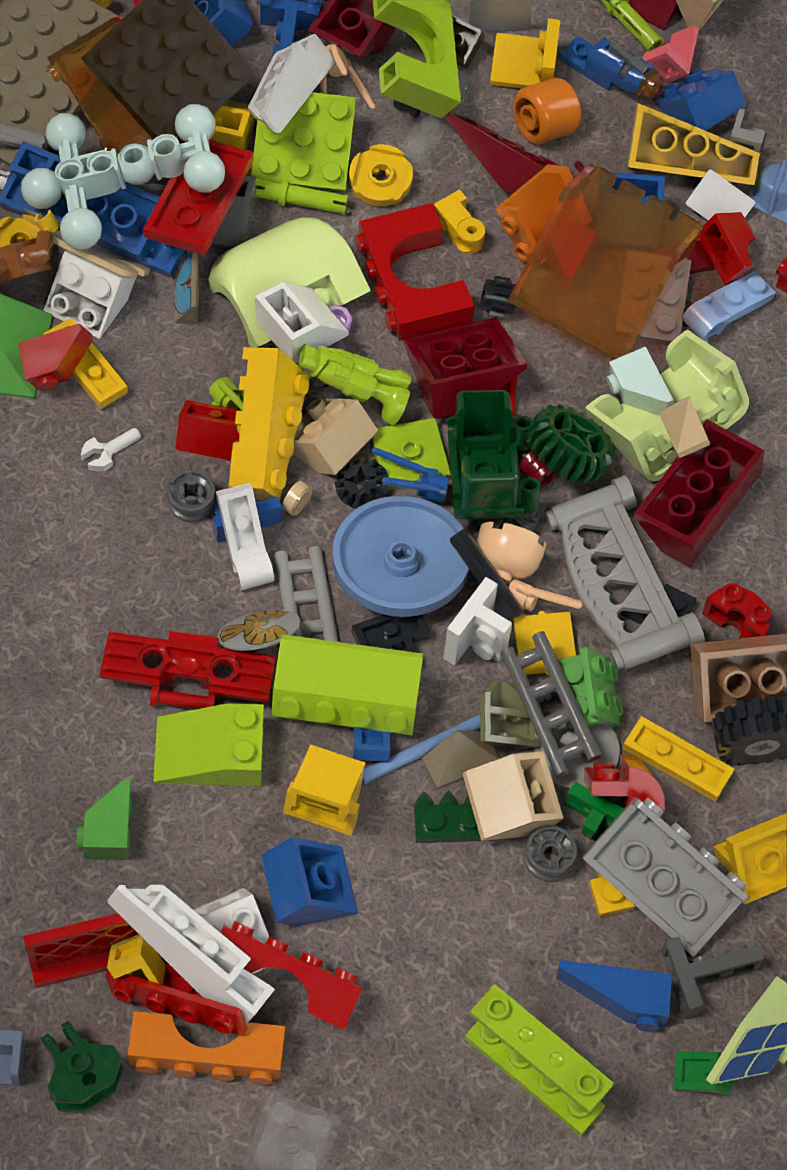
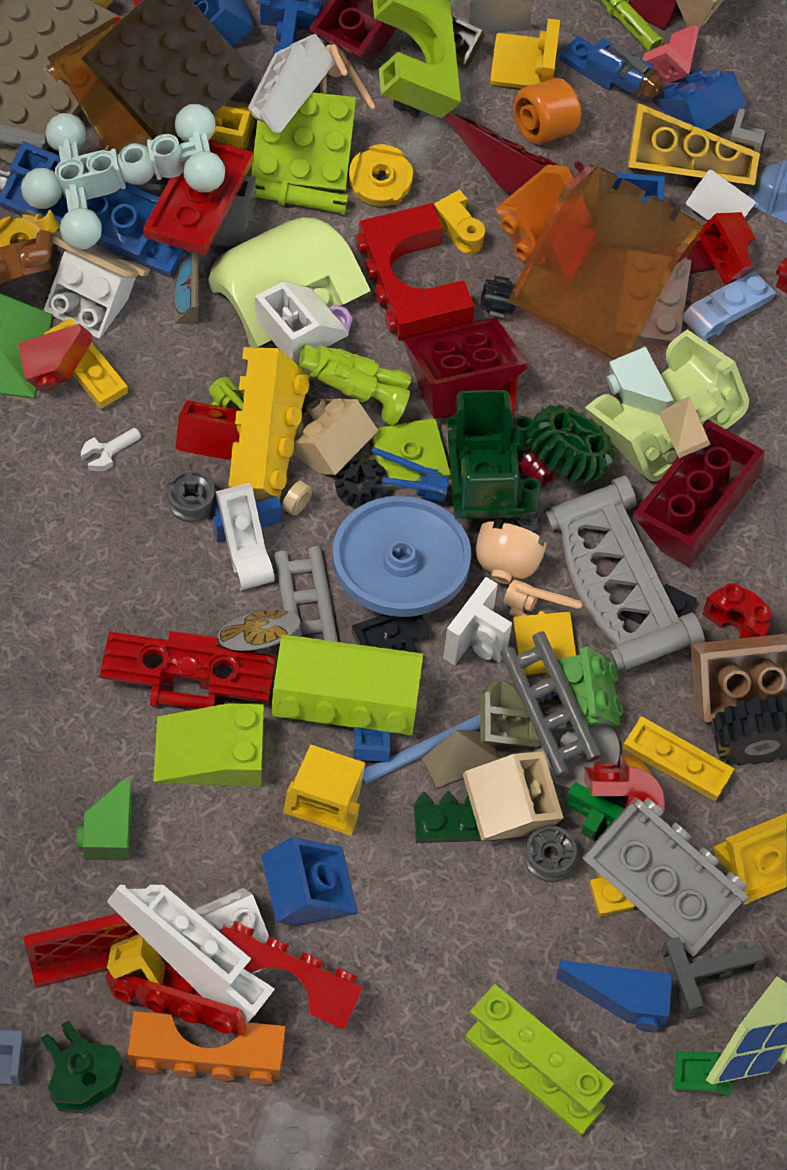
(482, 568): black axle -> none

